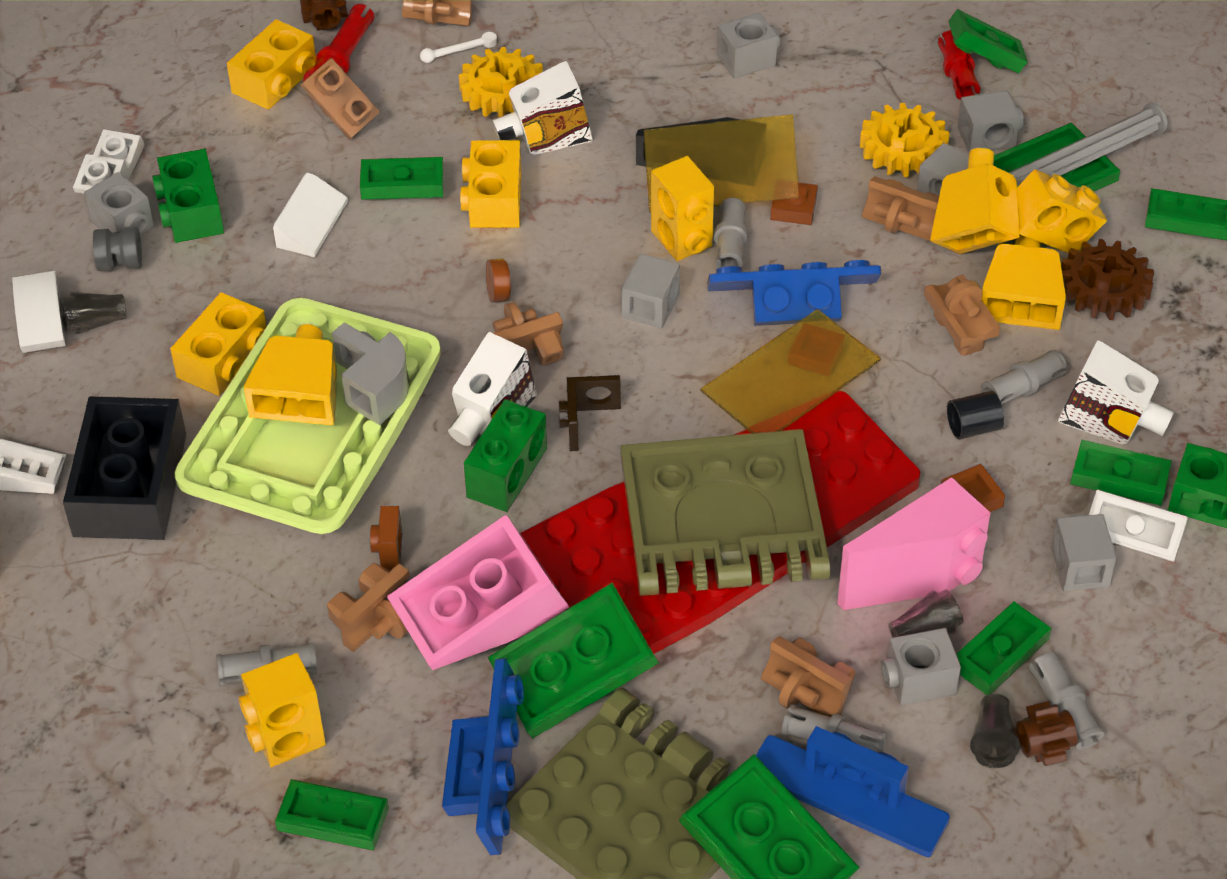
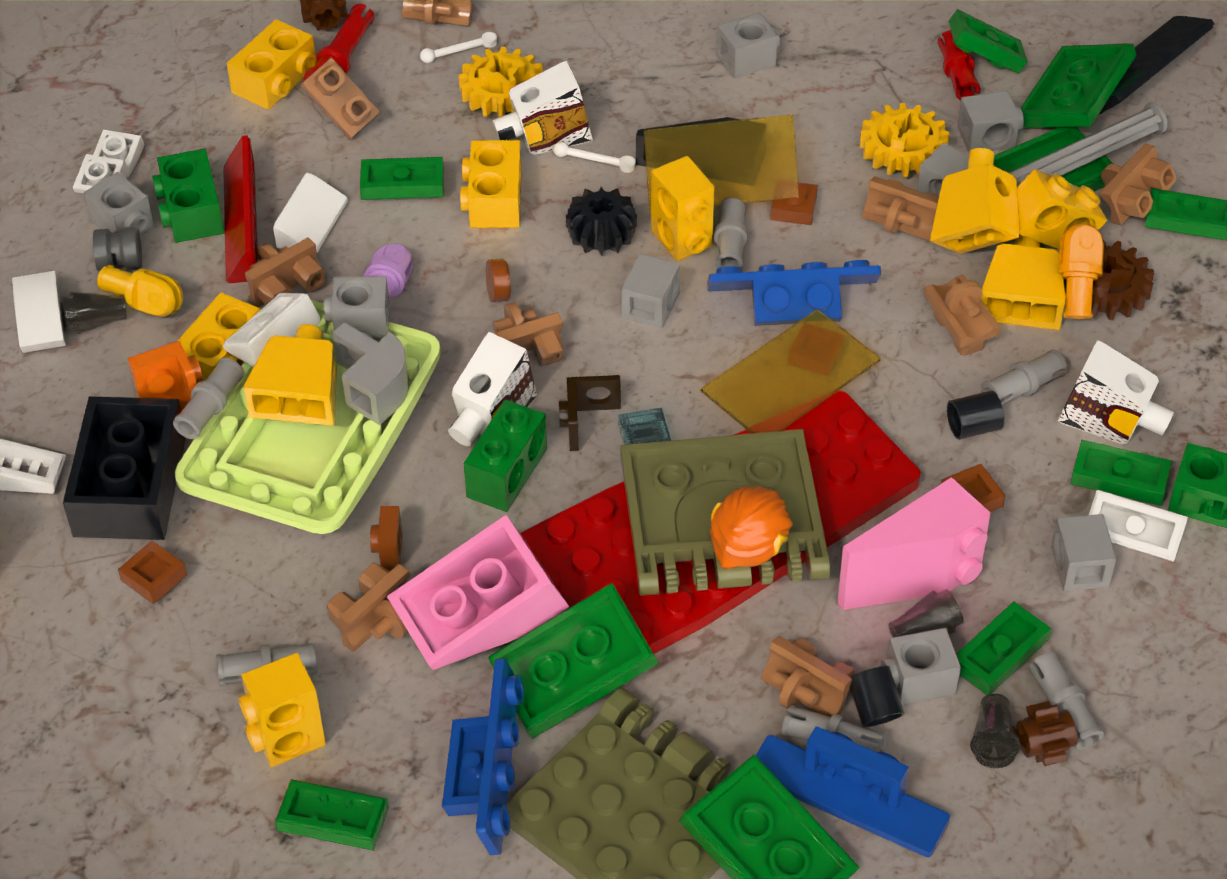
(143, 289): none -> yellow arm
(152, 572): none -> dark orange plate
(165, 373): none -> orange bracket
(208, 398): none -> light grey pin
(240, 212): none -> red slope
(279, 318): none -> white slope
(283, 270): none -> medium nougat hips
(359, 303): none -> light grey brick
(393, 262): none -> lavender arm
(601, 220): none -> black gear
(625, 163): none -> white hinge
(643, 426): none -> clear light blue tile
(749, 527): none -> orange hair
(876, 696): none -> black beam
(1076, 85): none -> green tile
(1080, 265): none -> light orange arm
(1129, 186): none -> medium nougat hips
(1157, 52): none -> black slope

